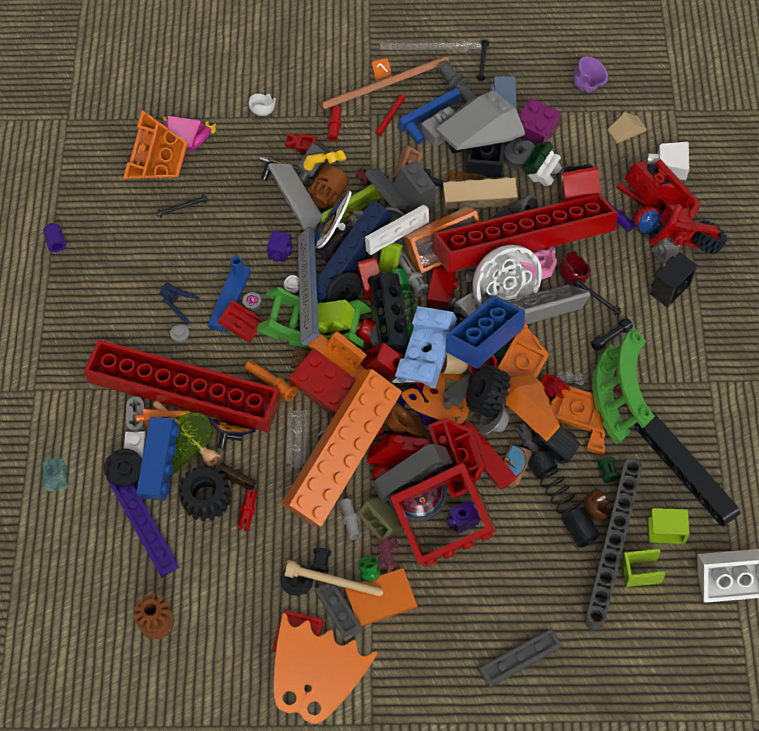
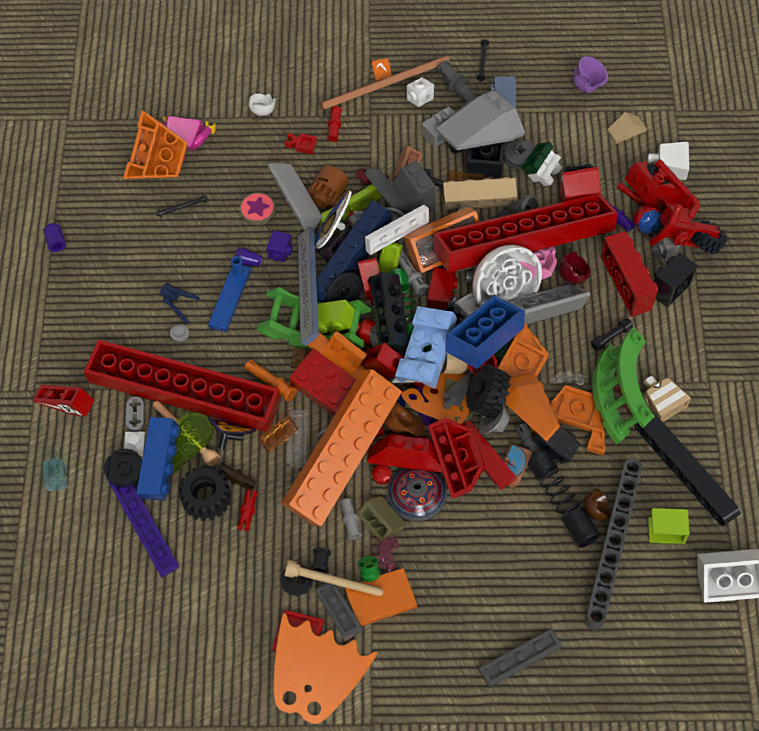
(65, 399): none -> red slope
(154, 616): dark orange gear -> none
(158, 413): orange piece -> none
(240, 321): red plate -> none
(248, 257): none -> dark purple cone
(252, 301): light grey tile -> none
(257, 208): none -> tile
(265, 175): black shield -> none
(278, 434): none -> clear orange tile
(291, 284): white plate -> none
(316, 158): torso -> none
(390, 115): red bar -> none
(411, 120): blue piece -> none
(412, 470): dark grey beam -> none
(420, 92): none -> white brick
(429, 485): red window -> none
(463, 45): clear bar -> none
(463, 517): dark purple brick -> none
(538, 121): magenta brick -> none
(554, 385): red plate -> none
(599, 298): black axle -> none
(608, 470): dark green bush -> none
(628, 273): none -> red brick
(639, 557): lime piece -> none
(665, 398): none -> tan torso

